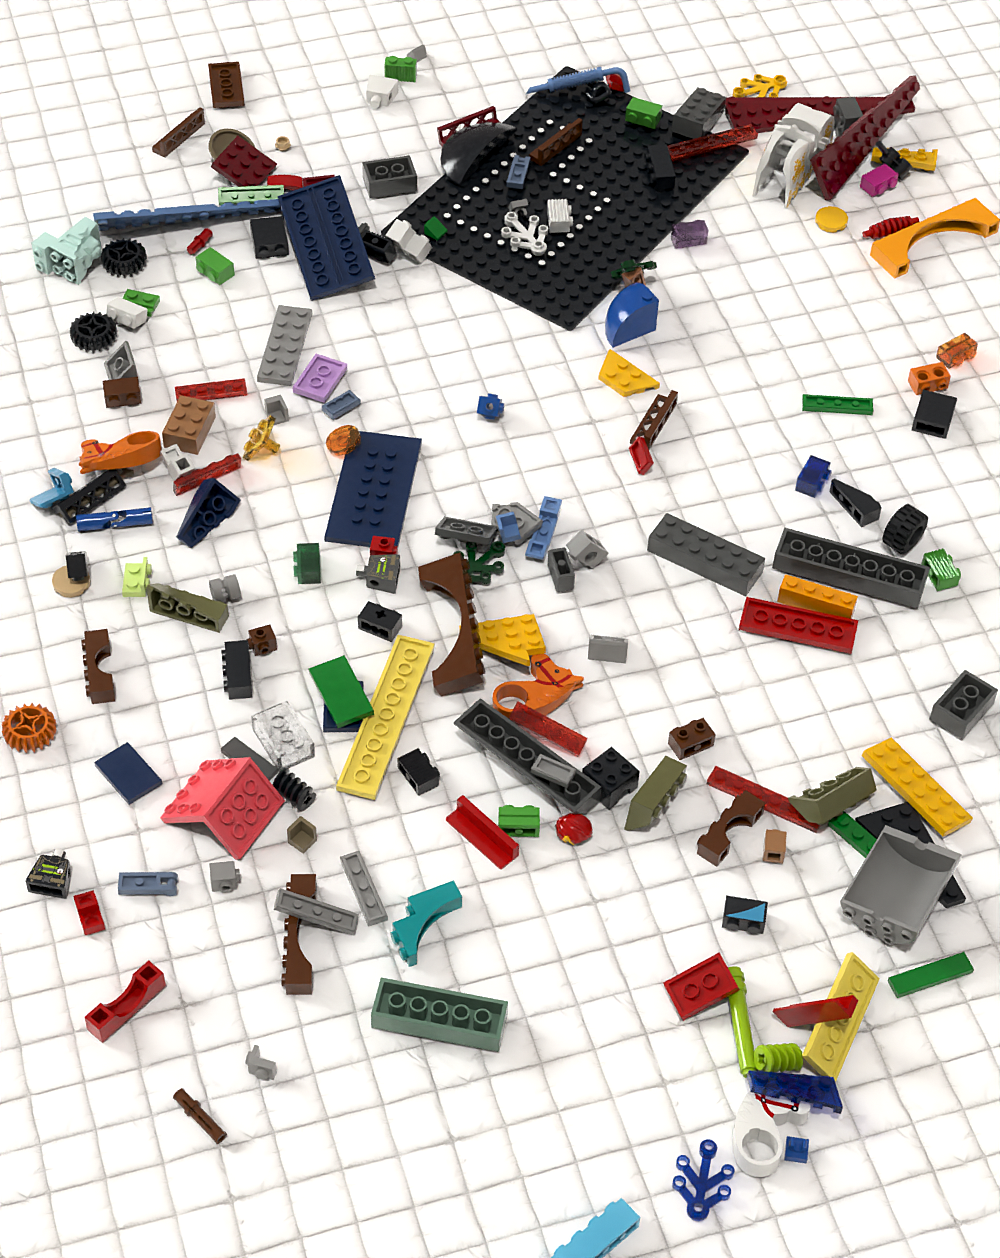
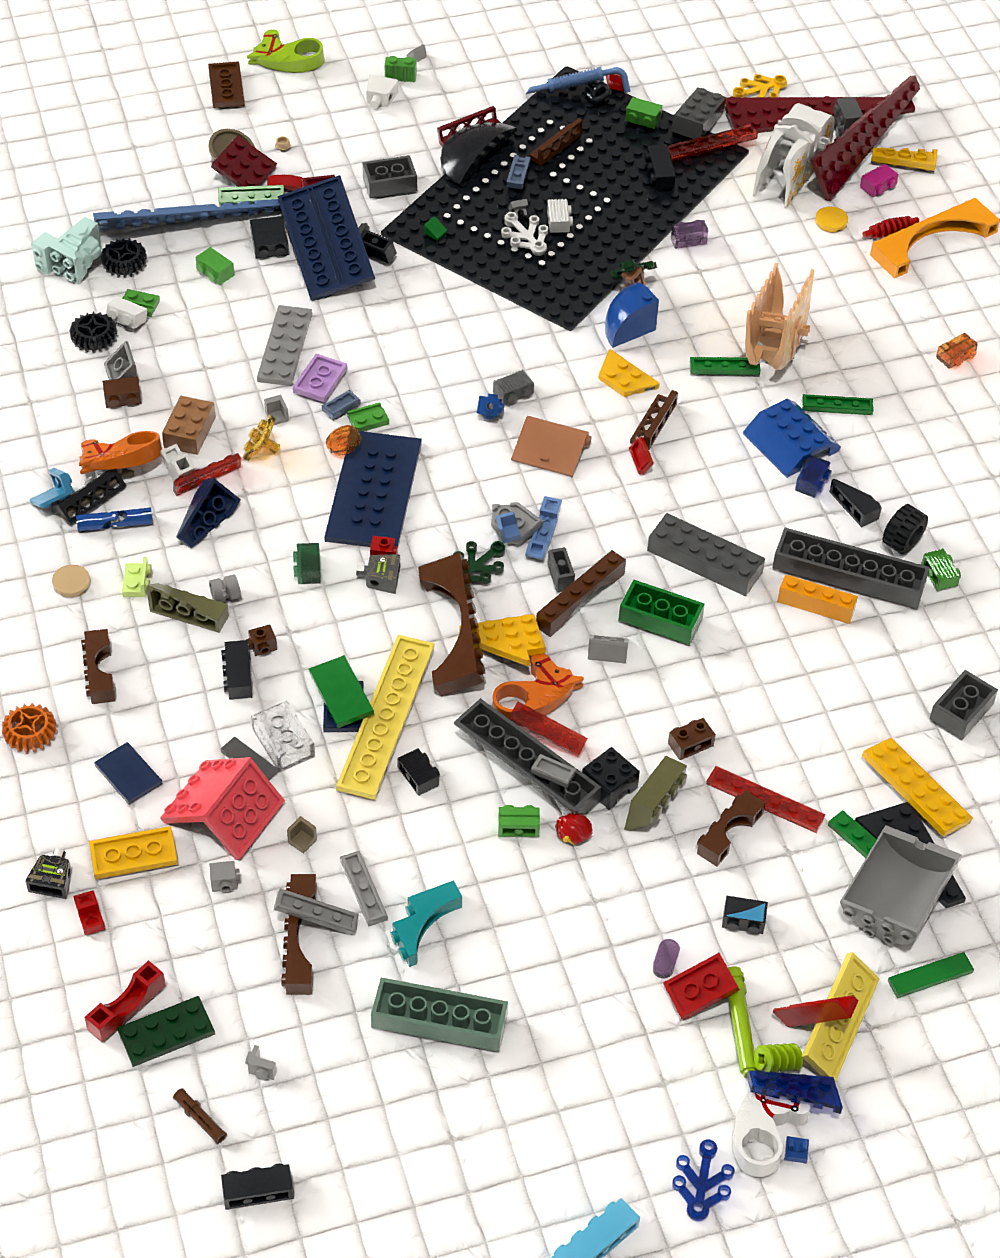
(77, 565): black slope -> none
(133, 852): none -> yellow plate
(147, 883): sand blue plate -> none
(165, 1031): none -> dark green plate
(180, 133): reddish brown fence -> none
(199, 241): red axle -> none
(213, 390): clear red plate -> none
(257, 1186): none -> black brick
(288, 56): none -> lime animal
(294, 789): black piece -> none
(368, 417): none -> bright green plate
(380, 621): black brick -> none
(408, 242): white brick -> none
(466, 531): dark grey plate -> none
(483, 833): red panel -> none
(513, 387): none -> dark grey brick
(550, 446): none -> nougat door
(557, 611): none -> reddish brown arch
(586, 549): light grey brick -> none
(661, 612): none -> green brick
(666, 958): none -> clear purple tile
(723, 366): none -> green plate
(773, 329): none -> light nougat animal
(774, 846): medium nougat brick -> none
(788, 436): none -> blue slope
(798, 625): red plate -> none
(835, 795): olive wedge -> none
(893, 160): black beam -> none
(929, 377): orange brick -> none
(934, 414): black brick -> none

